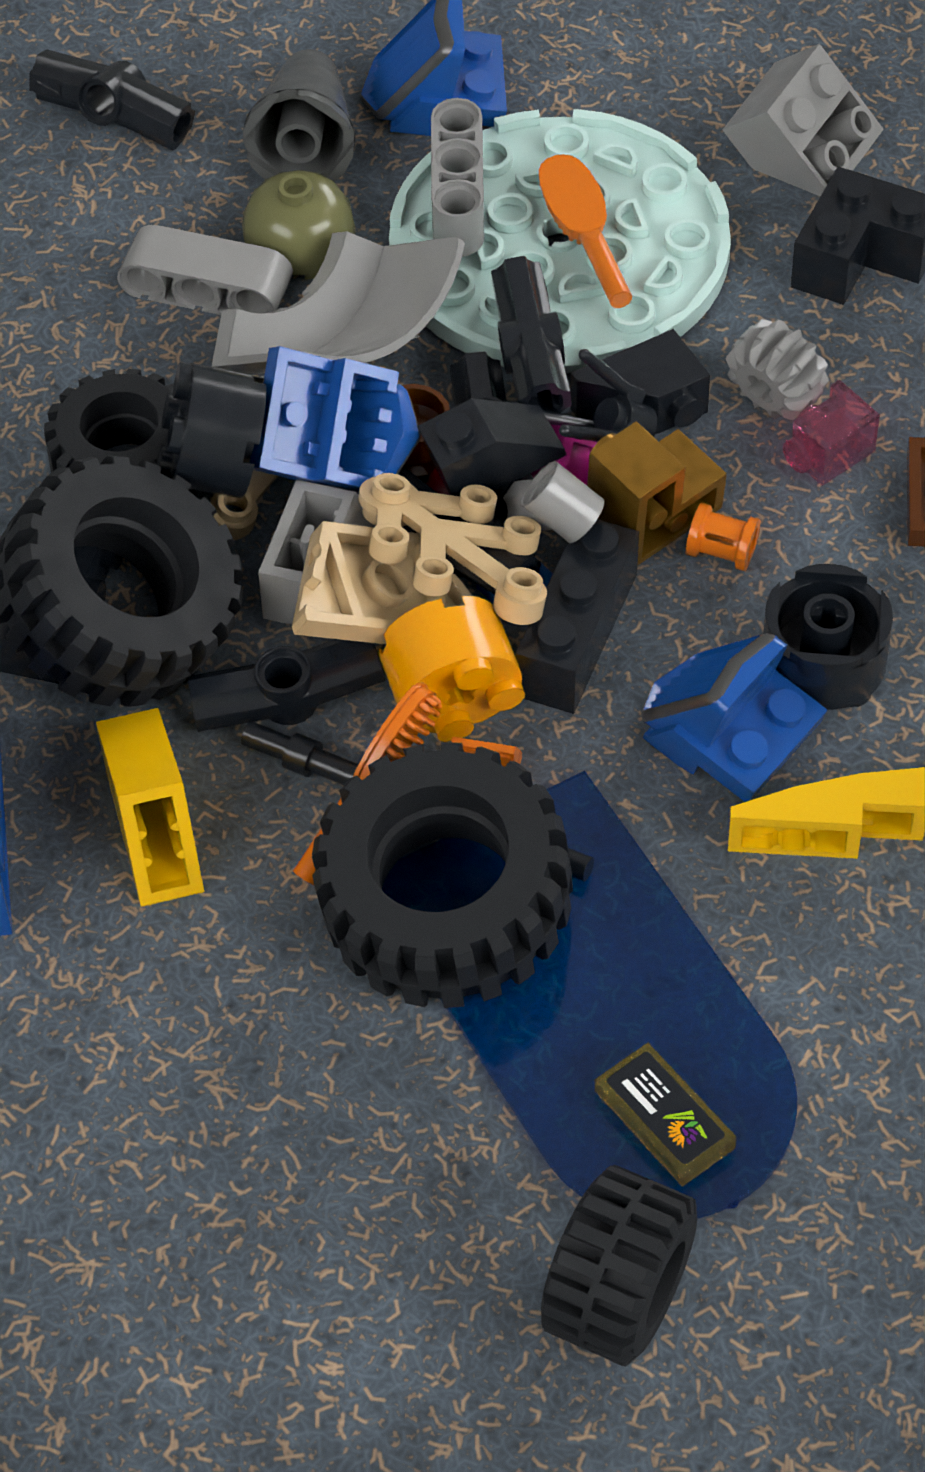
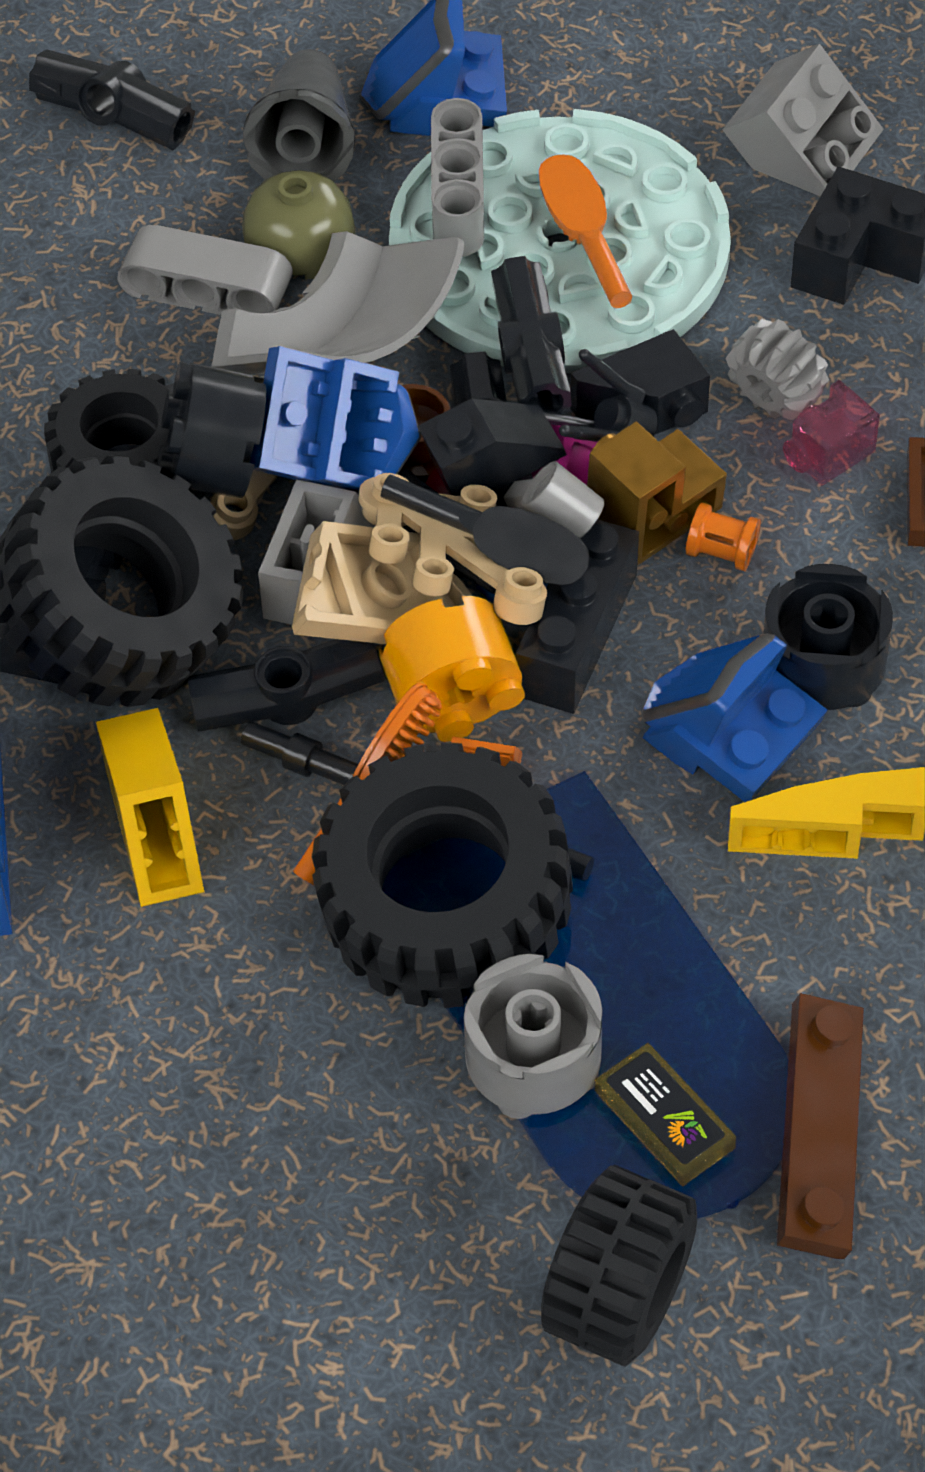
(501, 533): none -> black piece
(533, 1035): none -> light grey brick
(821, 1127): none -> reddish brown plate

